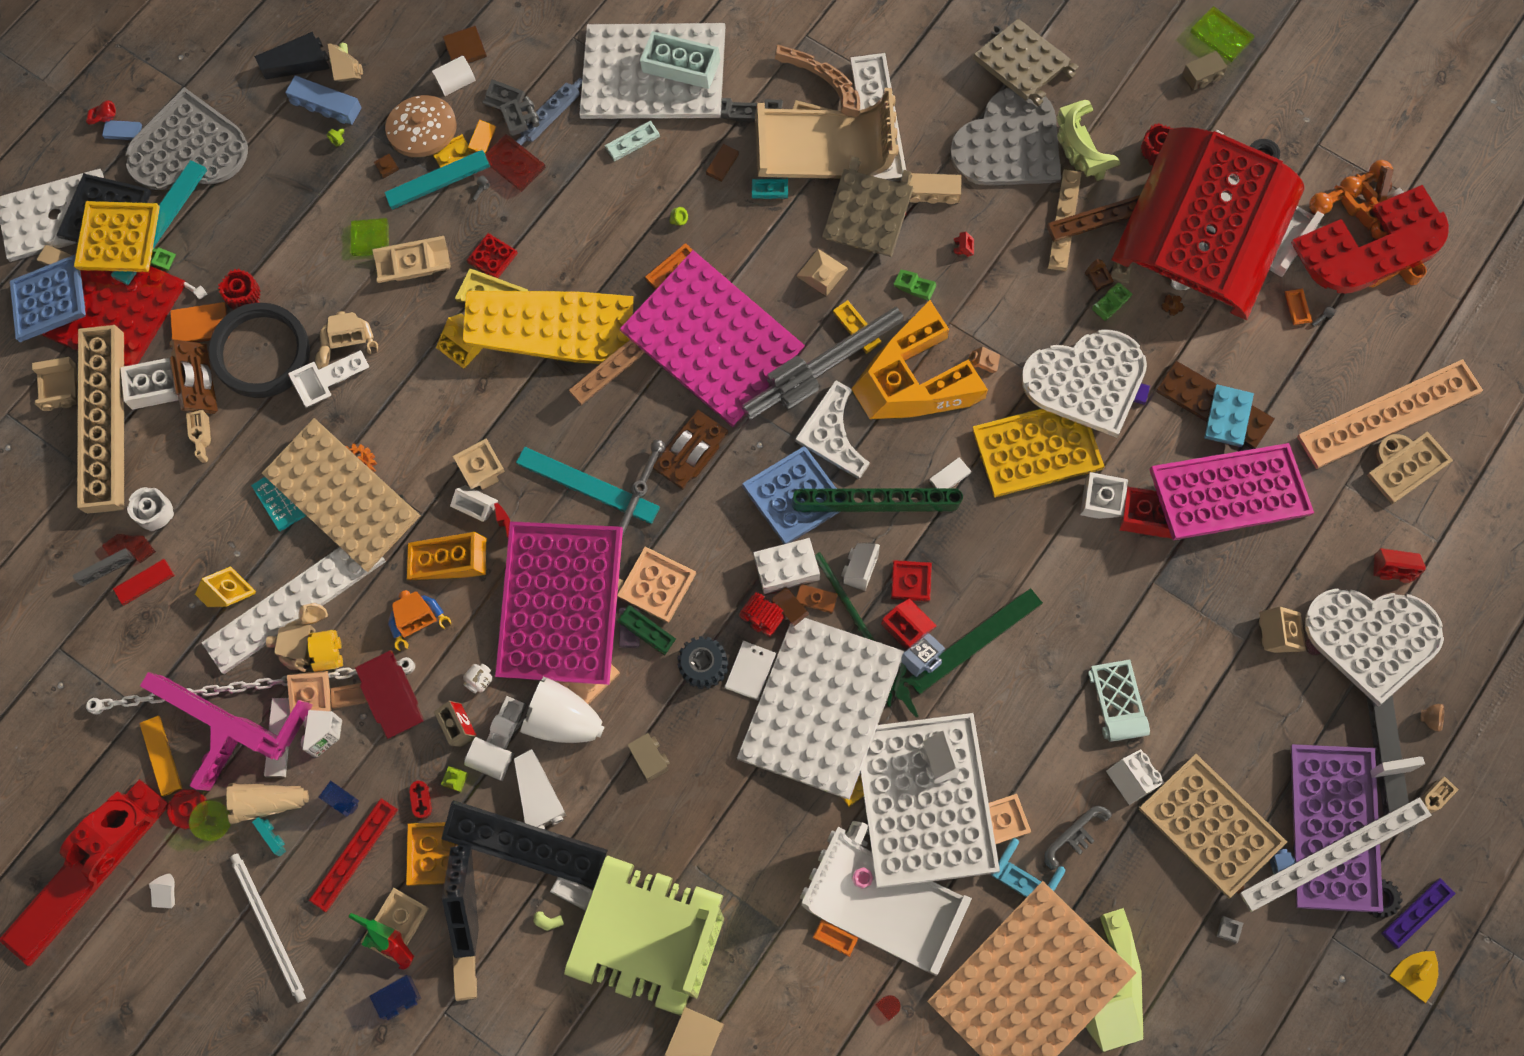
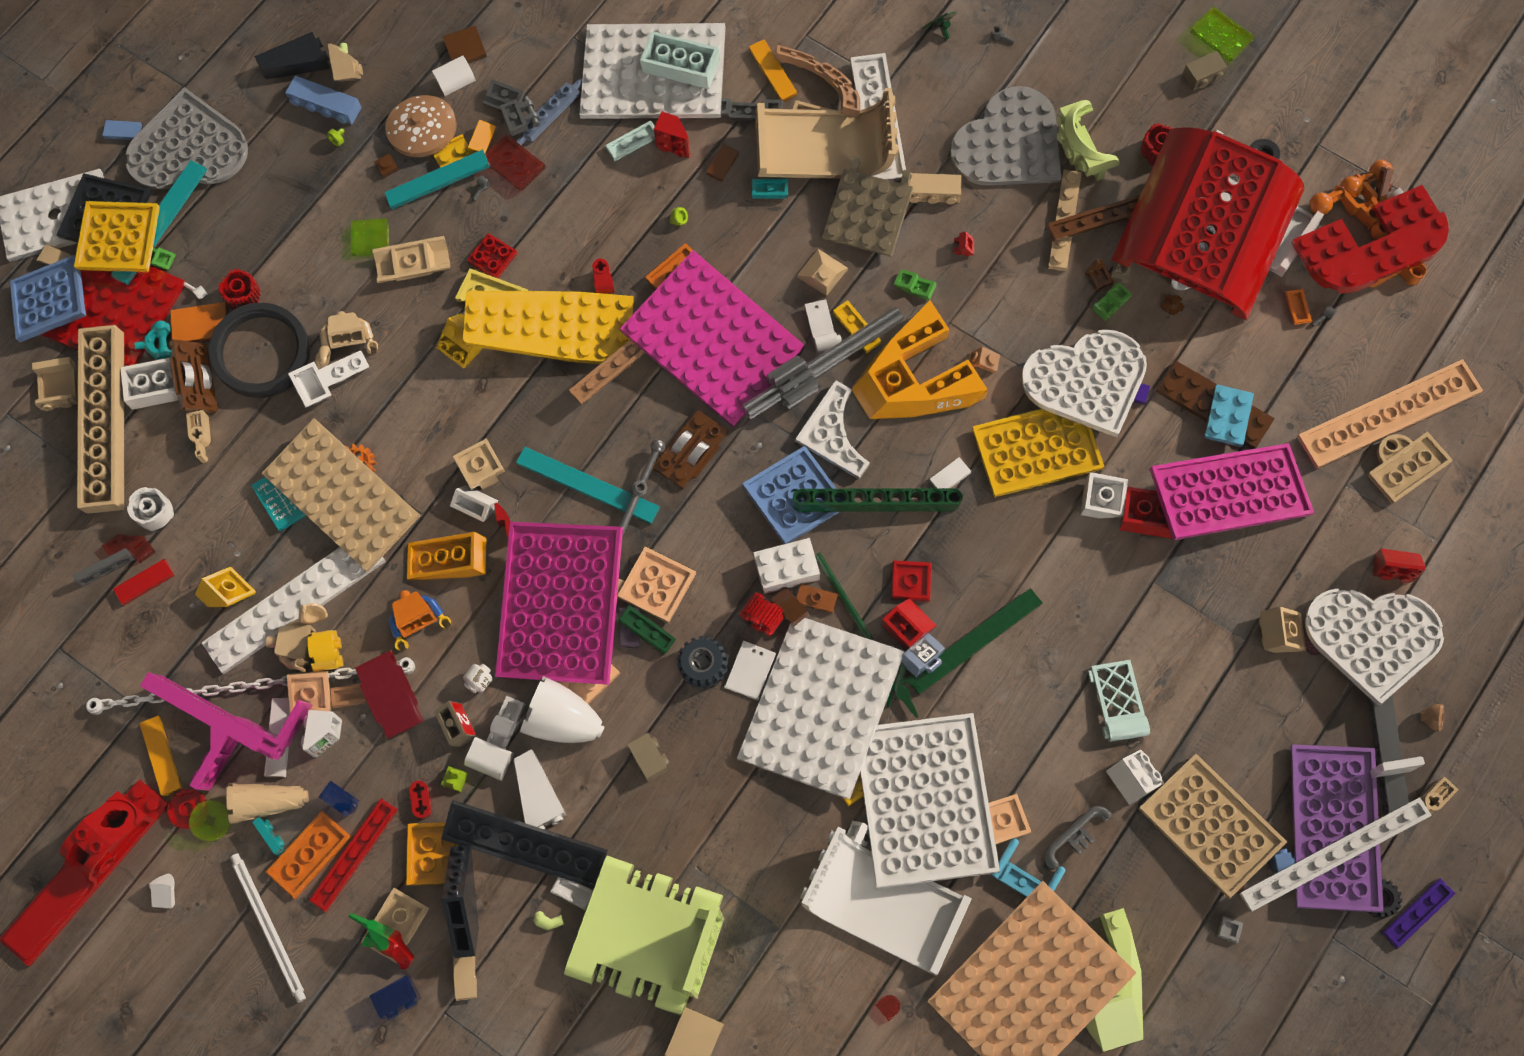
(104, 112): red piece -> none
(158, 330): none -> teal piece
(308, 854): none -> orange tile
(602, 279): none -> red piece
(671, 135): none -> red slope
(773, 70): none -> light orange tile
(821, 326): none -> white door
(835, 937): orange tile -> none
(861, 565): white slope -> none
(862, 878): bright pink tile -> none
(940, 757): white slope -> none
(944, 25): none -> dark green shield
(1024, 61): dark tan plate -> none
(1418, 974): yellow shield -> none

